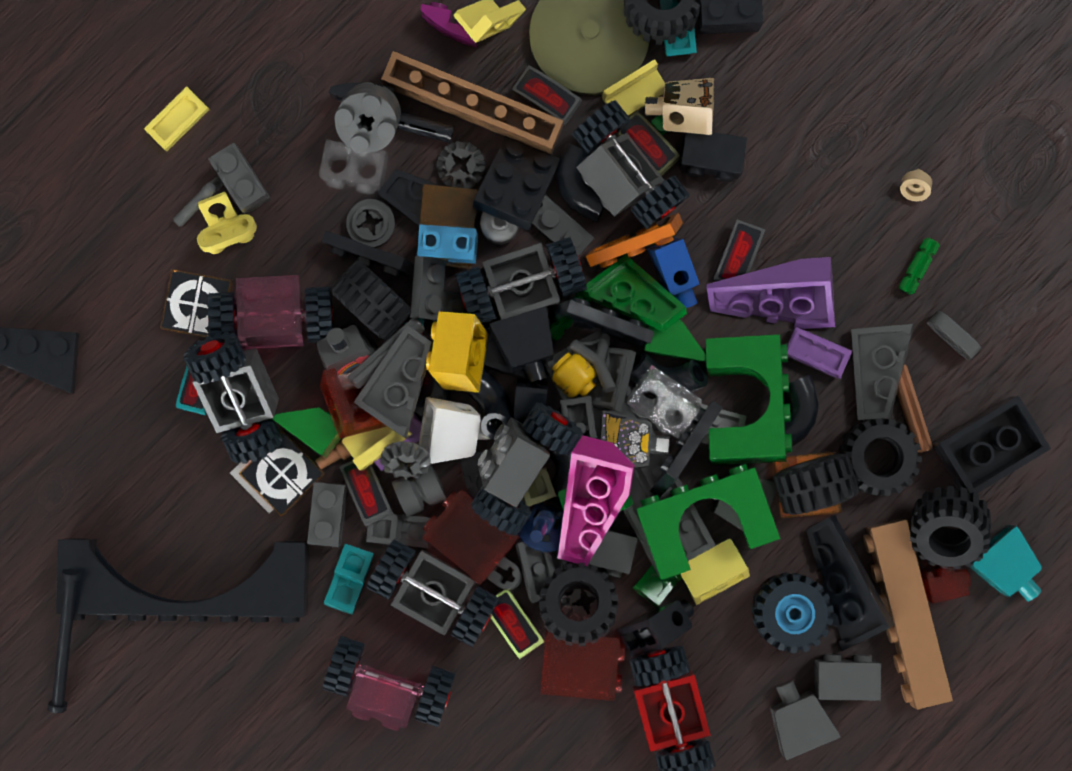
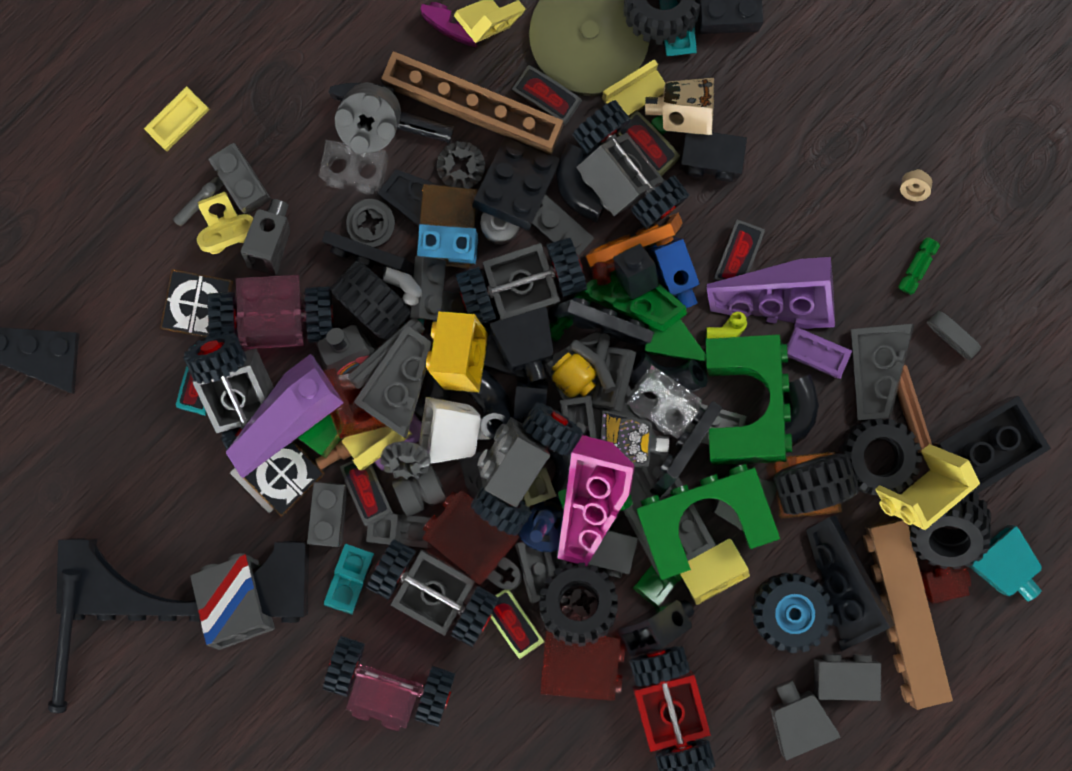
(229, 602): none -> panel
(267, 238): none -> dark grey torso
(289, 410): none -> medium lavender wedge
(406, 283): none -> light grey arm
(601, 272): none -> clear red hand
(636, 271): none -> black brick
(732, 328): none -> neon yellow arm
(935, 492): none -> light yellow panel

